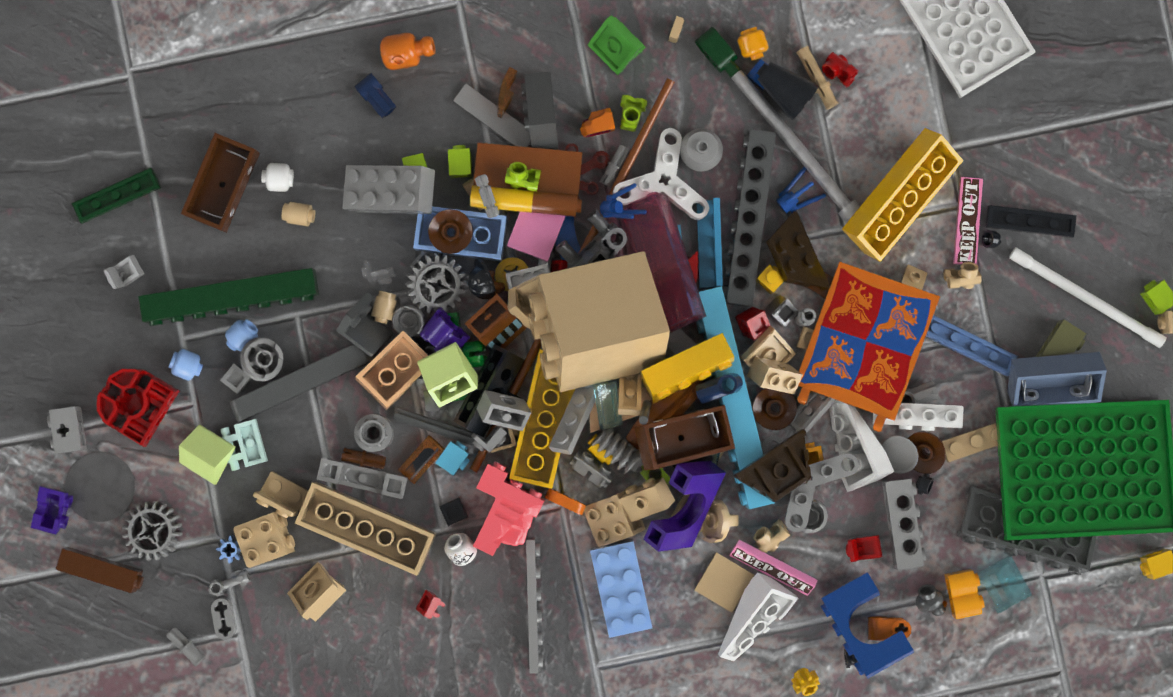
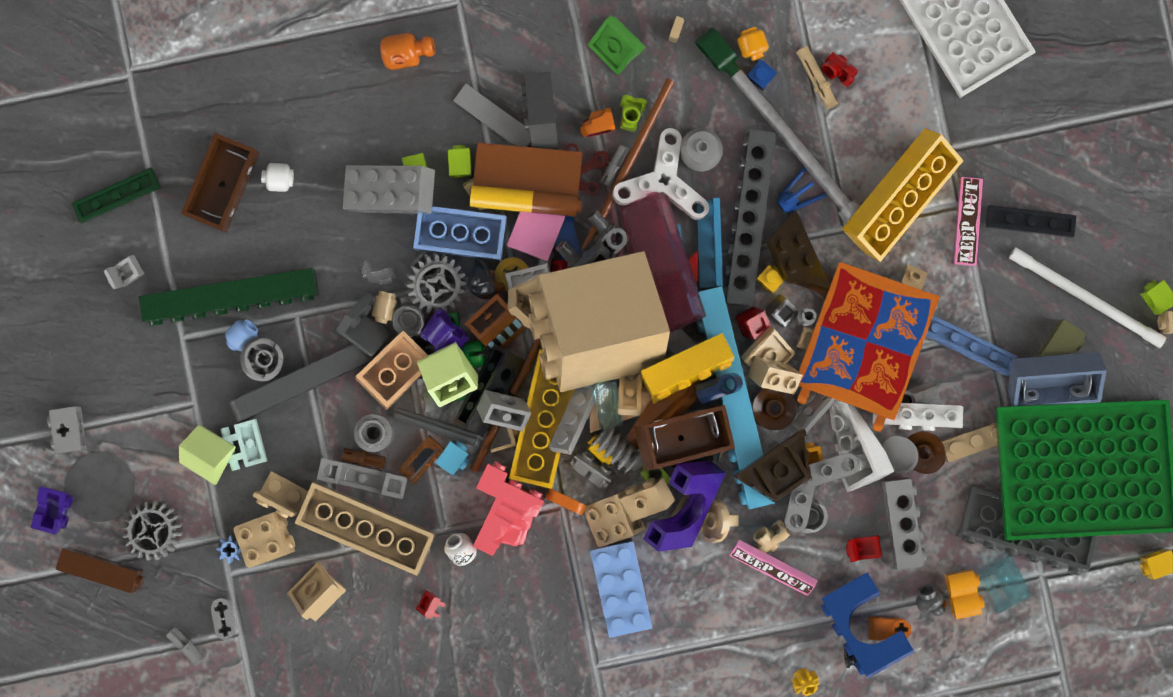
(125, 404): red connector -> none
(185, 364): light blue head -> none
(218, 587): light grey bar -> none
(235, 378): light grey plate -> none
(298, 214): tan brick -> none
(373, 92): dark blue piece -> none
(442, 223): reddish brown dish -> none
(453, 511): black tile -> none
(487, 196): light grey axle -> none
(495, 438): light grey bracket -> none
(505, 95): clear orange slope -> none
(519, 176): lime plate -> none
(534, 595): light grey plate -> none
(614, 208): blue plant -> none
(645, 411): dark grey piece -> none
(724, 582): tan tile -> none
(758, 608): white wedge -> none
(786, 88): black cone -> none
(924, 484): black plate -> none
(965, 277): tan plate -> none
(987, 236): black hinge -> none

